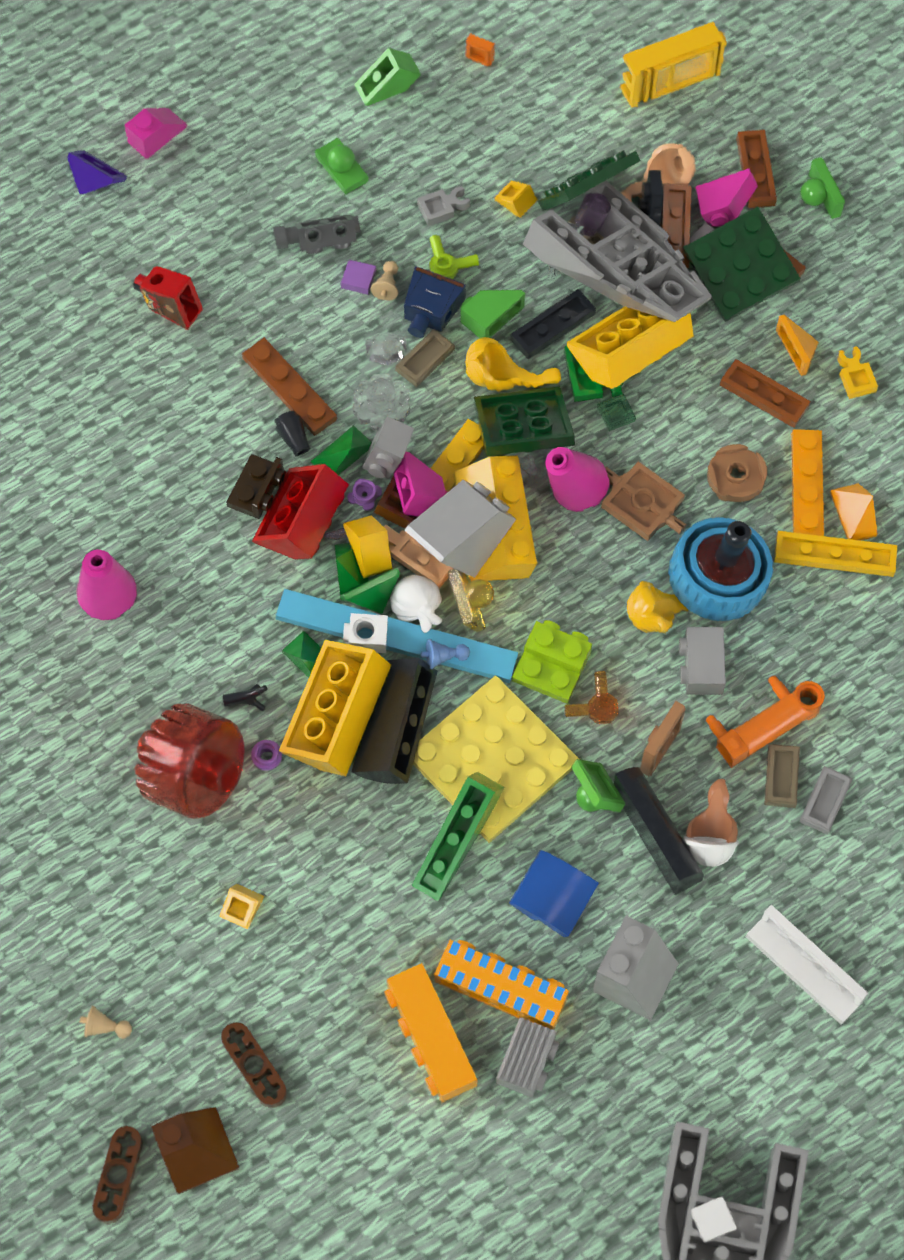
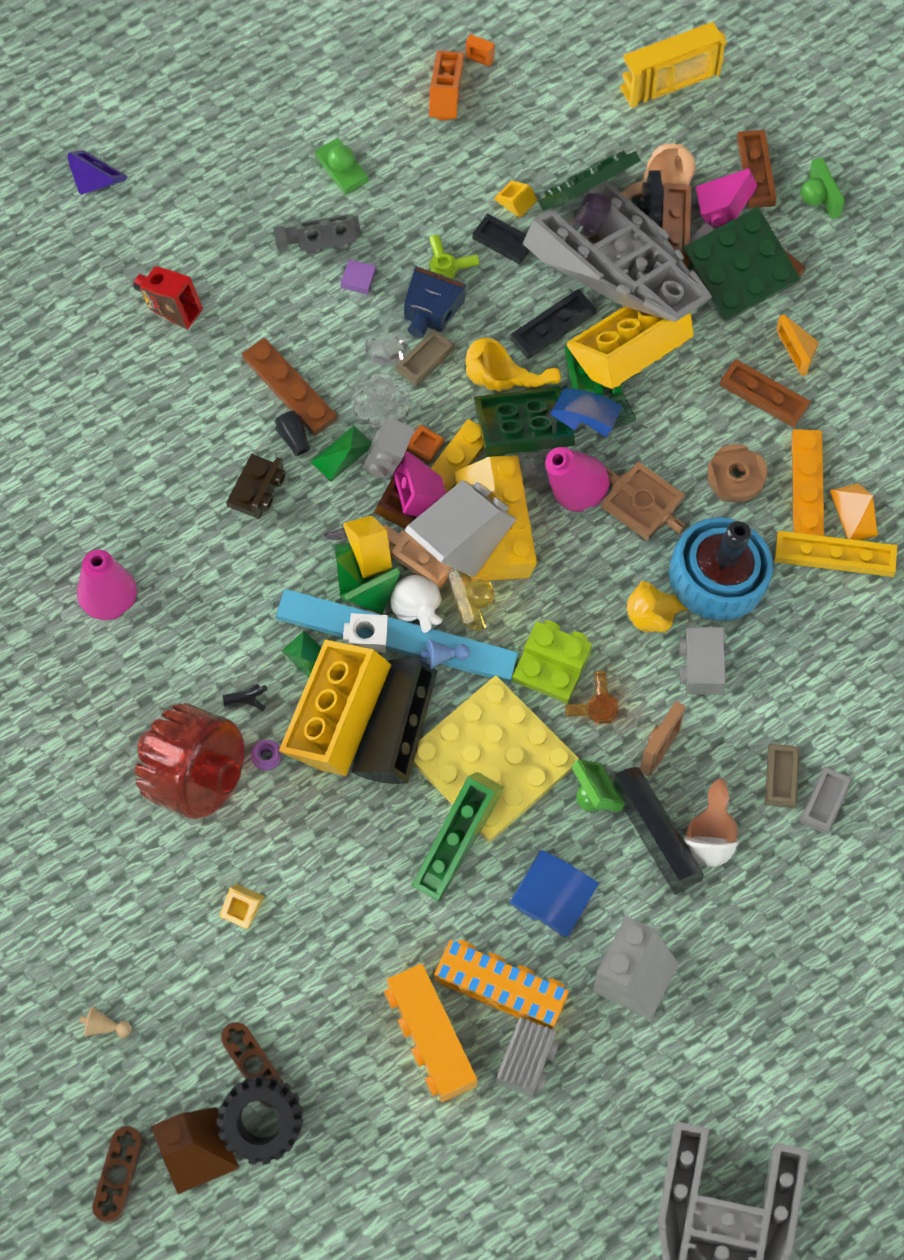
(152, 130): dark pink slope -> none
(251, 1146): none -> black tyre
(301, 511): red slope -> none
(364, 486): medium lavender plate -> none
(385, 286): tan piece -> none
(387, 77): bright green slope -> none
(425, 444): none -> orange tile
(440, 207): light grey plate -> none
(446, 85): none -> orange slope
(491, 310): bright green slope -> none
(501, 238): none -> black tile
(586, 407): none -> blue slope
(713, 1219): white tile -> none
(768, 724): orange piece -> none
(802, 963): white fence -> none
(856, 377): yellow plate -> none

